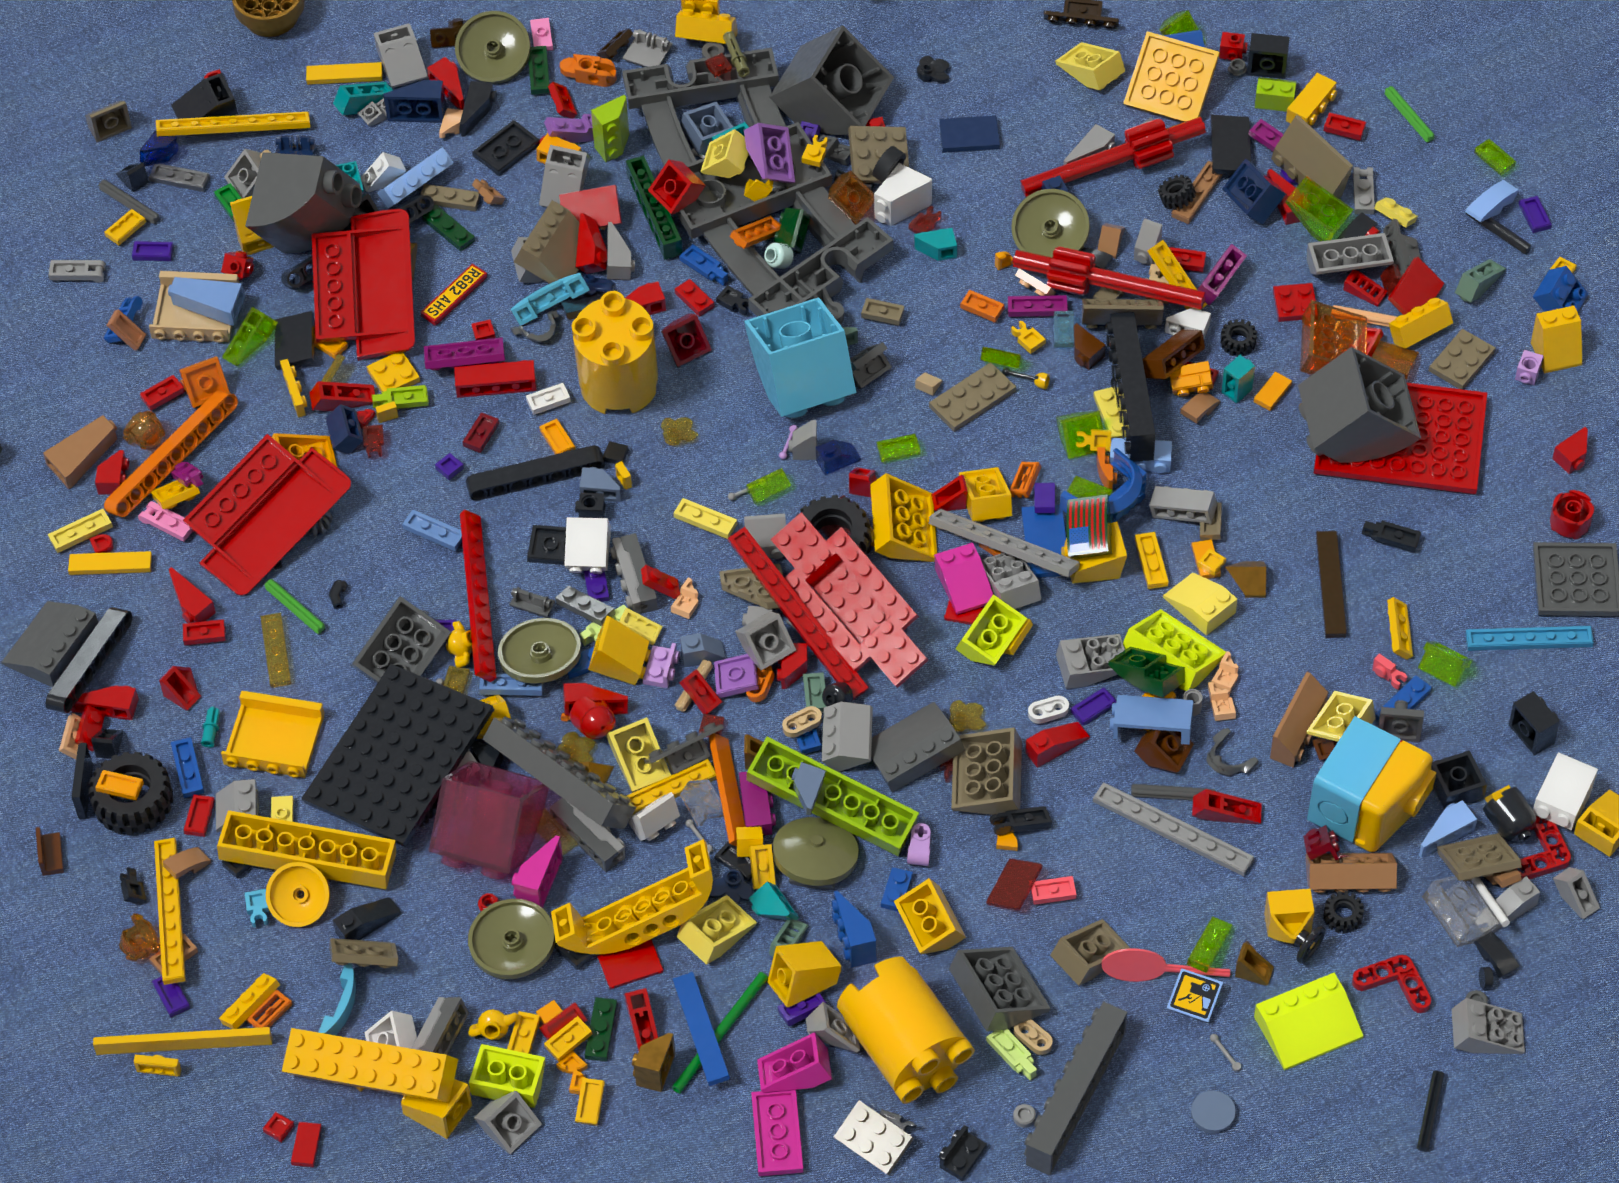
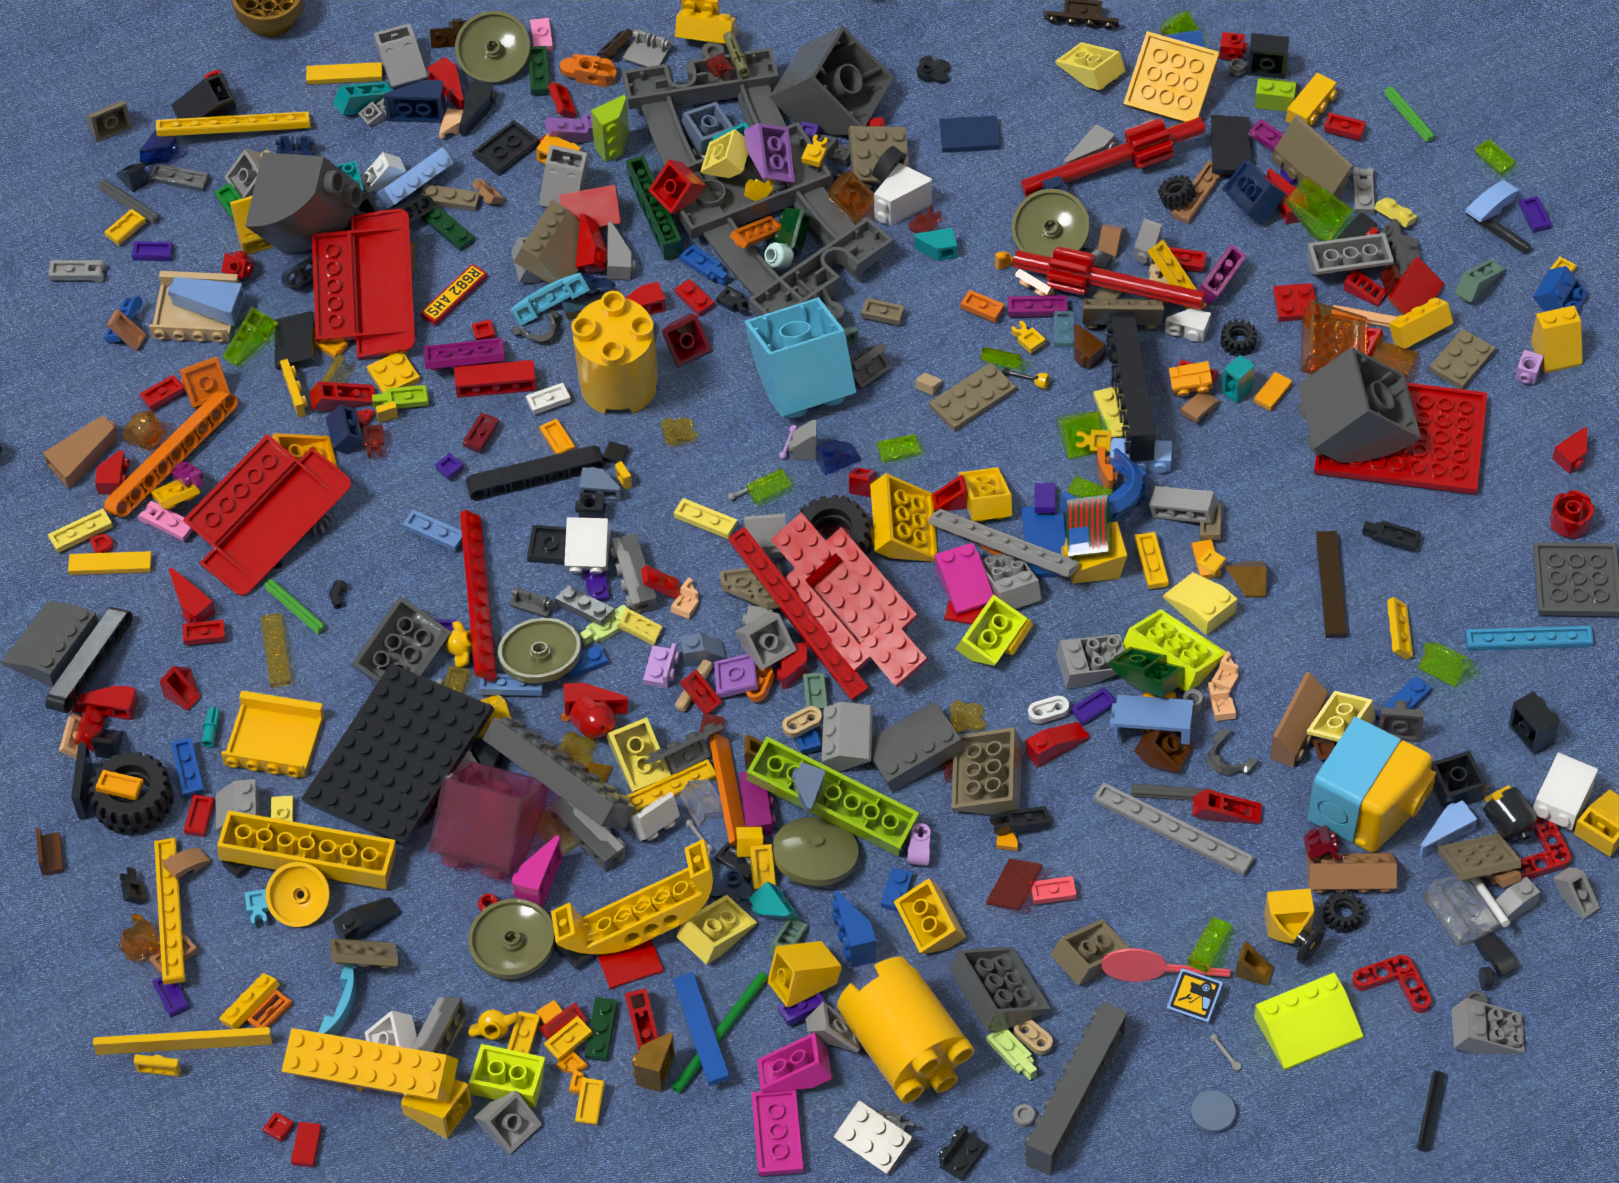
(619, 652): yellow slope -> none
(837, 693): black head -> none
(1028, 479): orange tile -> none
(1173, 354): reddish brown brick -> none
(1386, 669): coral plate -> none

